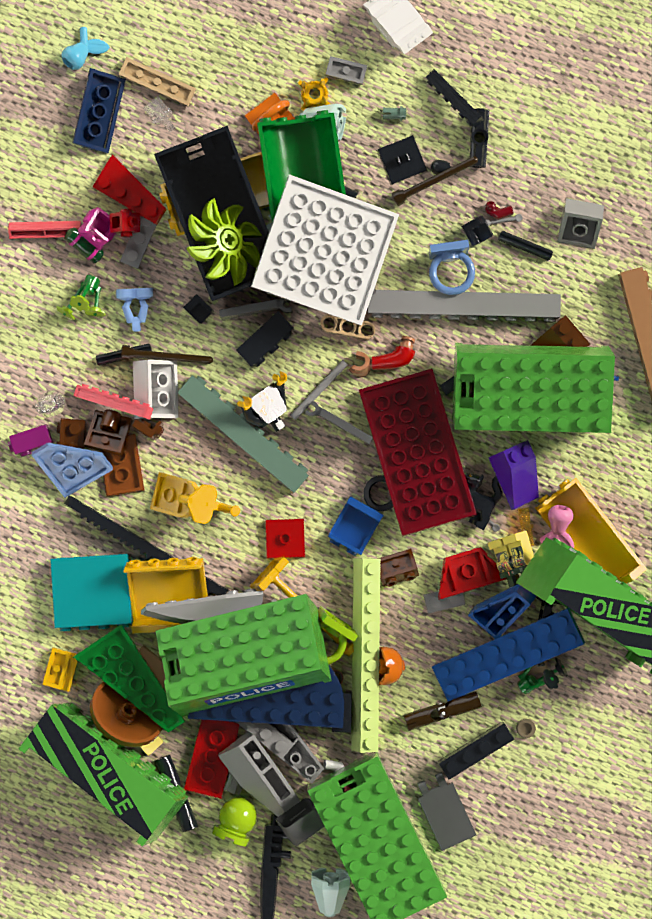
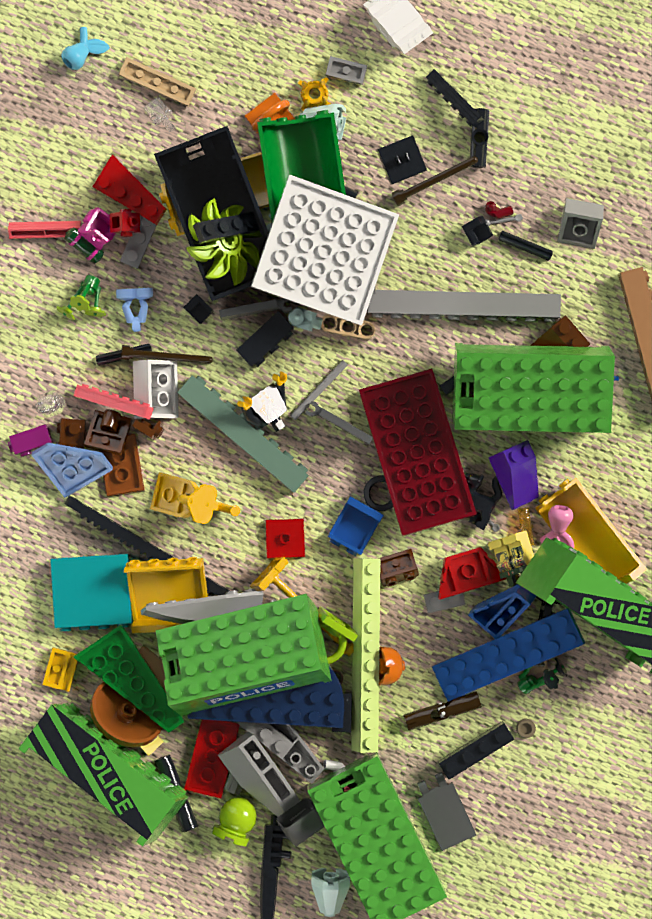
(97, 111): dark blue slope -> none
(226, 227): none -> black plate
(304, 319): none -> light aqua hips
(396, 113): sand green pin -> none
(397, 358): piece -> none
(439, 166): black cylinder -> none
(447, 253): medium blue tile -> none

